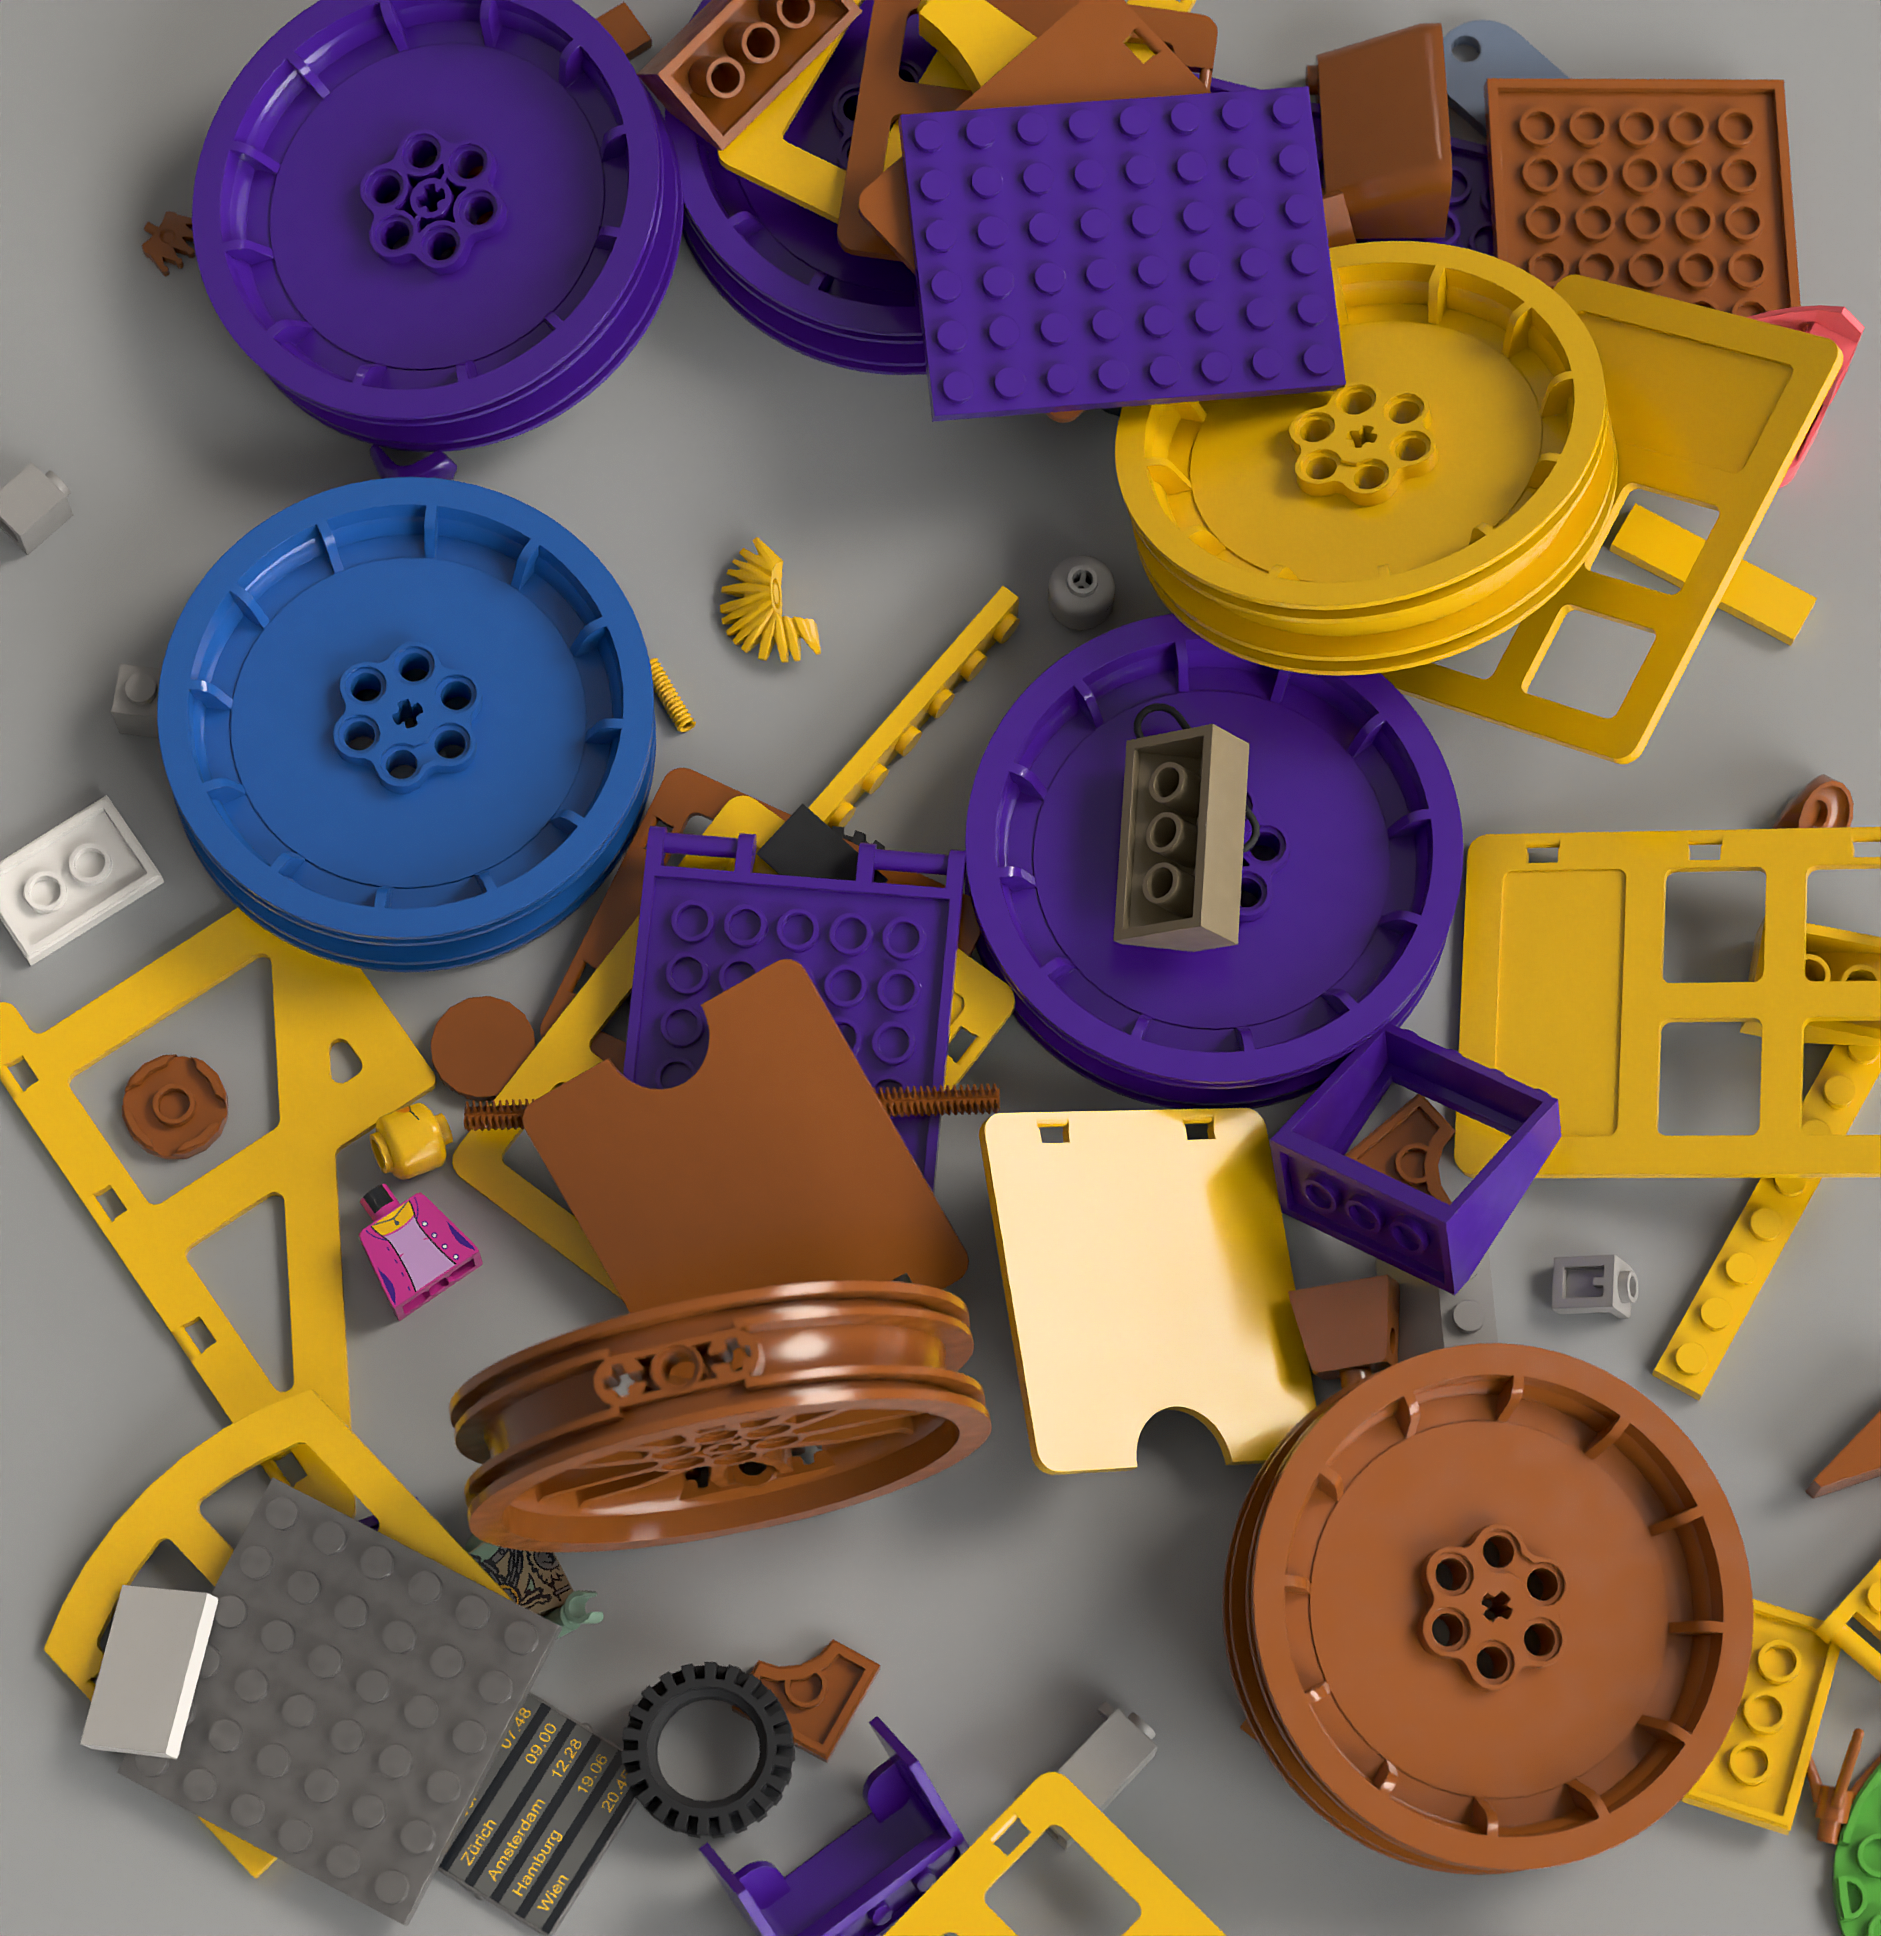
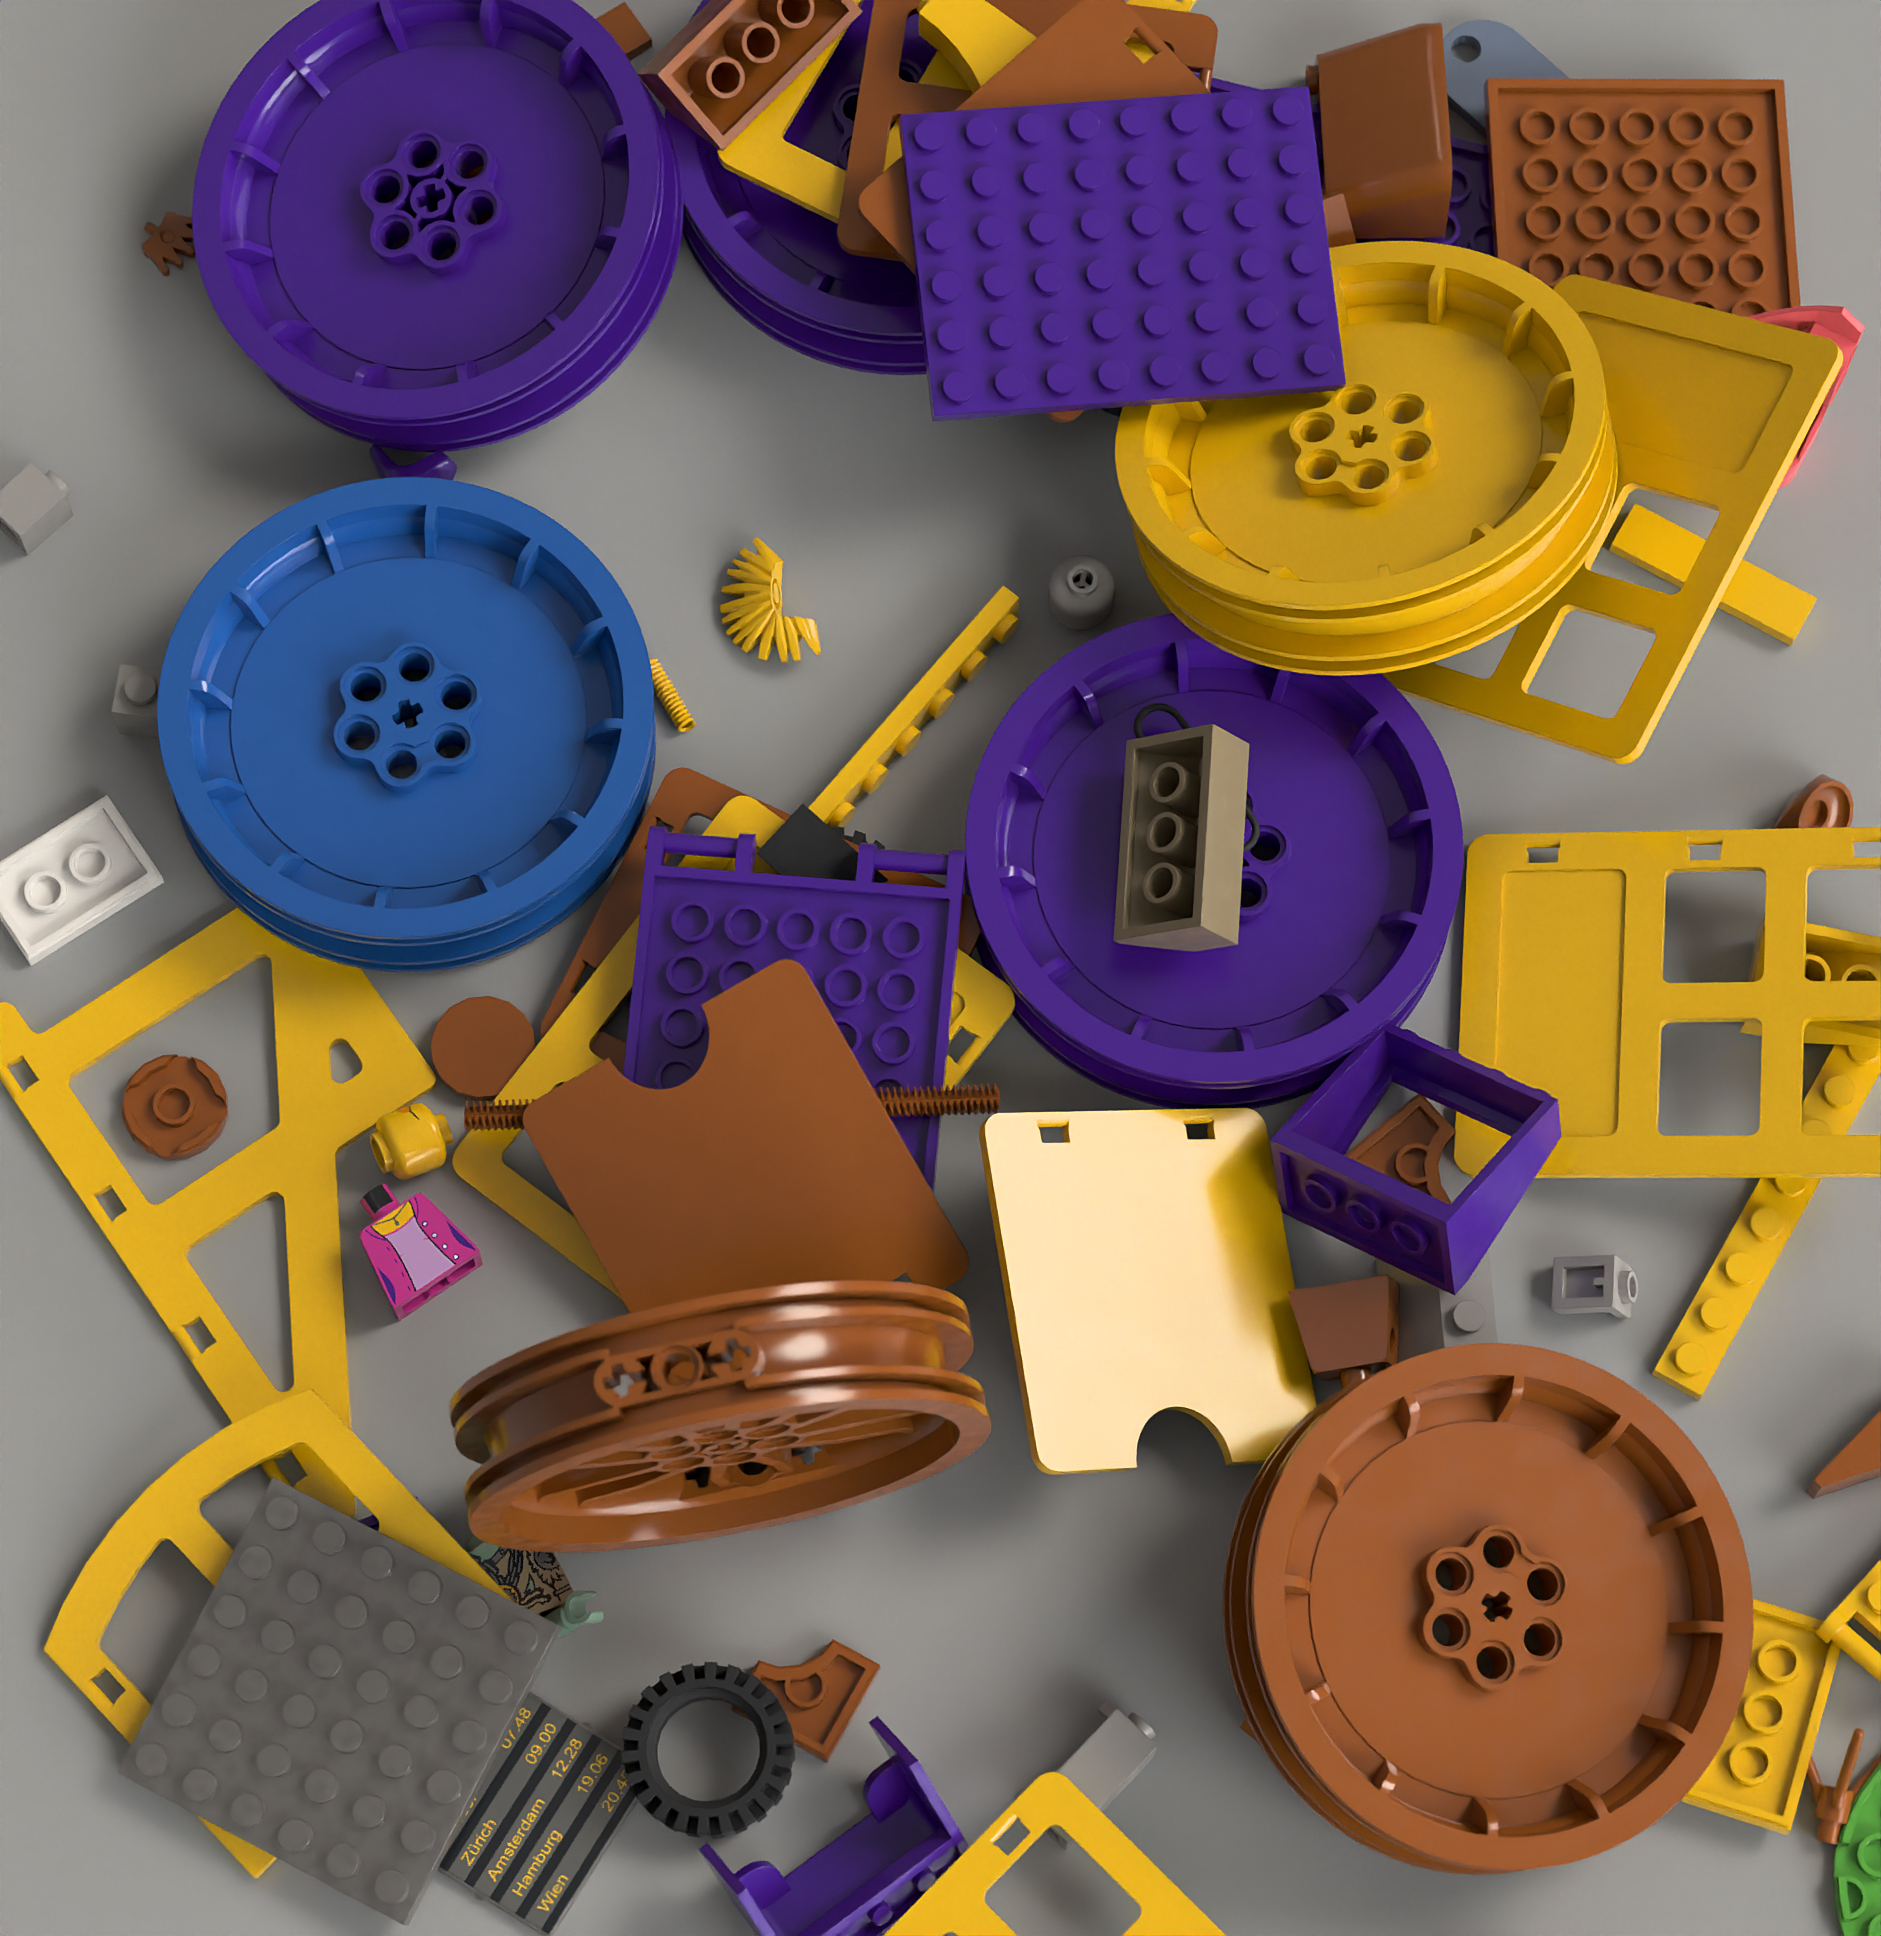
(149, 1671): white tile -> none

